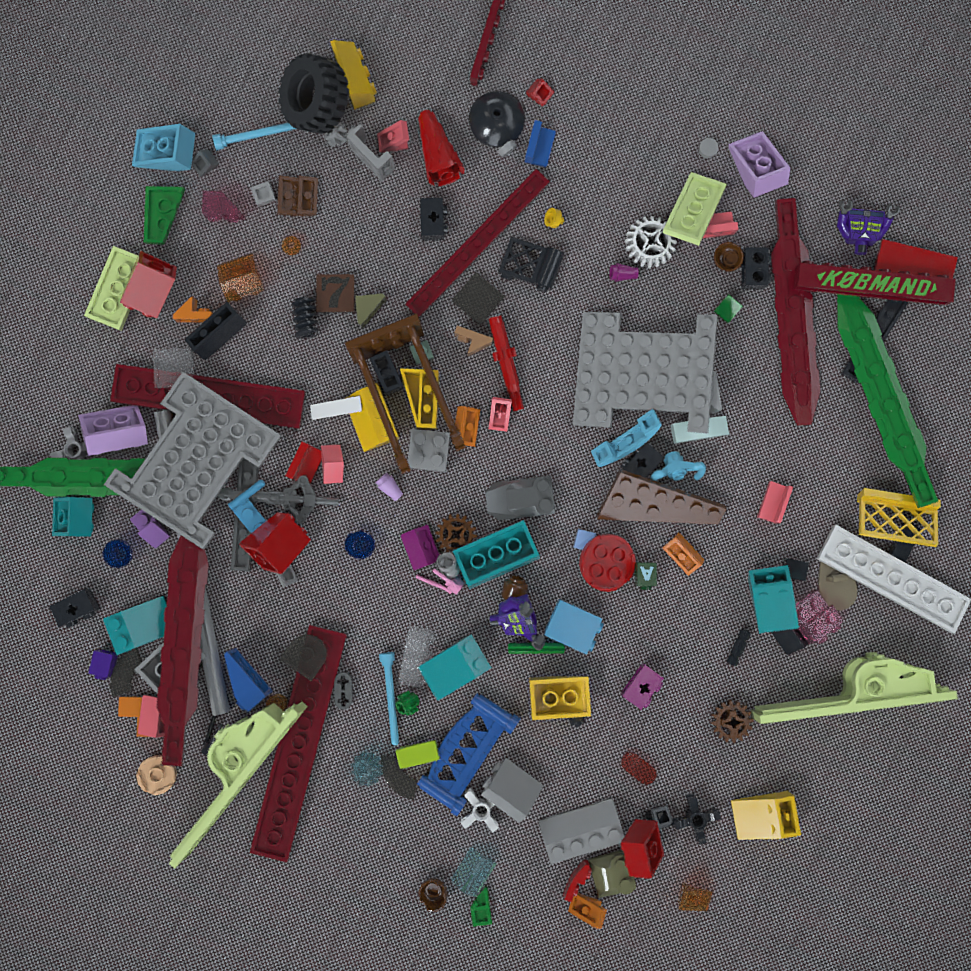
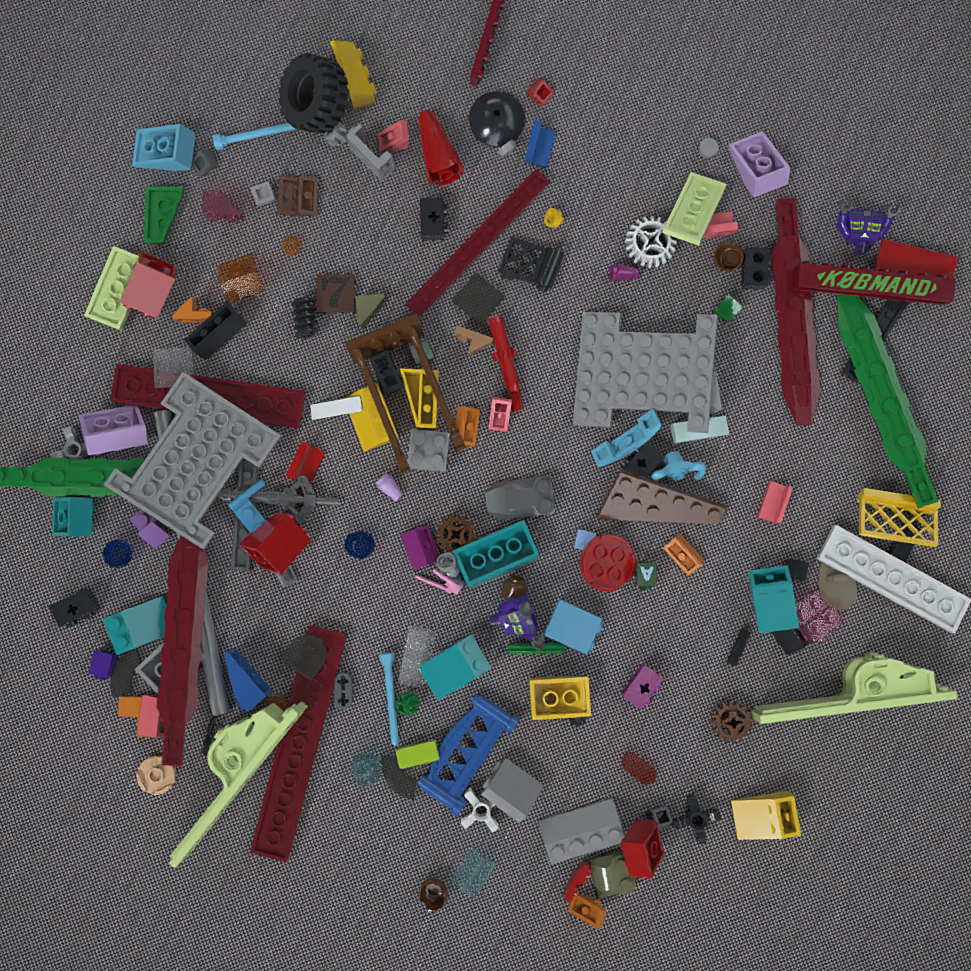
(332, 464): coral slope -> none
(481, 909): green tile -> none
(693, 899): clear orange slope -> none

